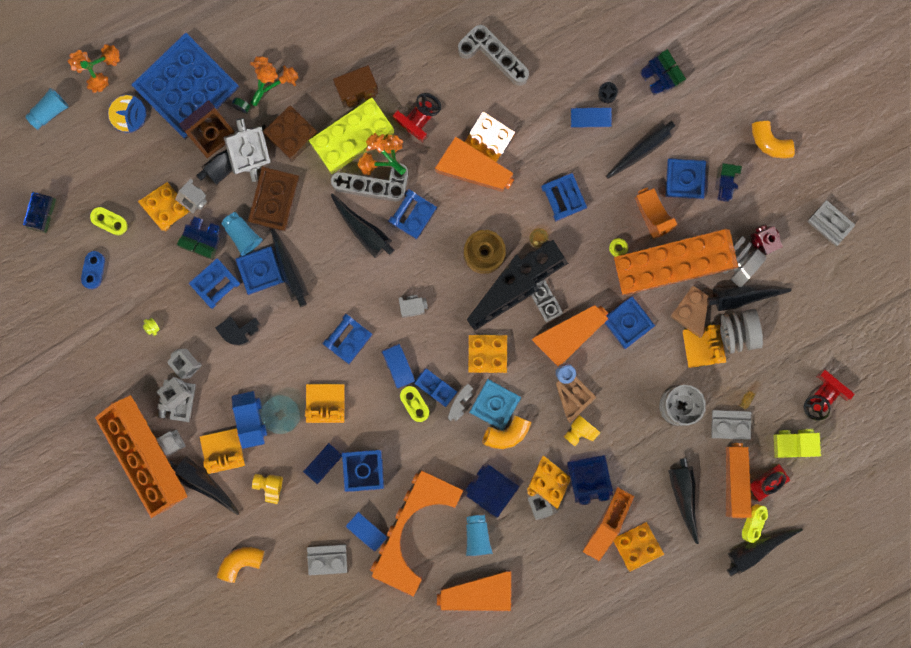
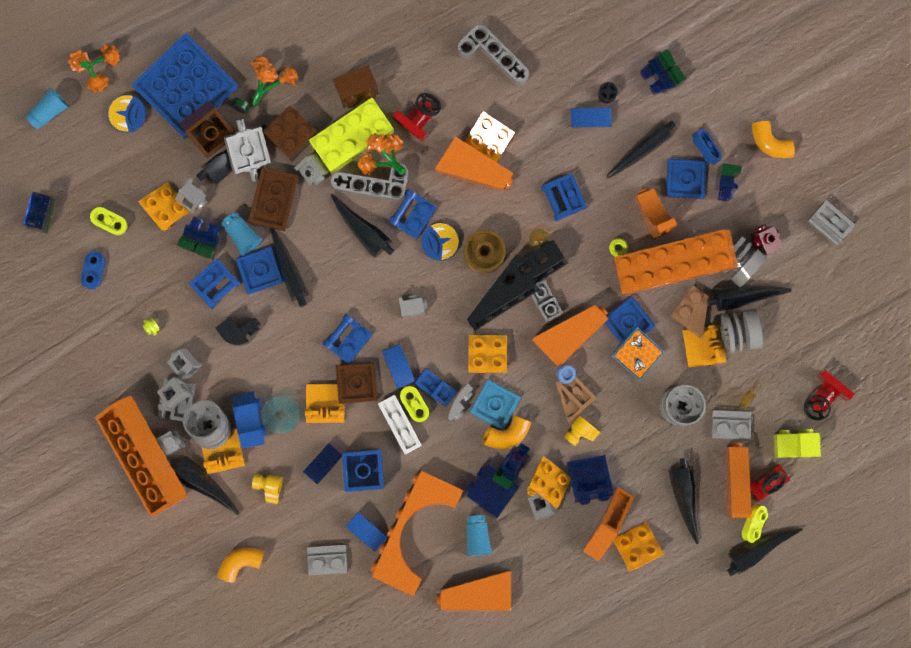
(201, 417): none -> light grey wheel
(312, 169): none -> light grey brick
(356, 383): none -> reddish brown plate
(399, 424): none -> white plate
(440, 241): none -> tile
(511, 466): none -> clear blue hips
(637, 353): none -> tile
(707, 146): none -> blue plate

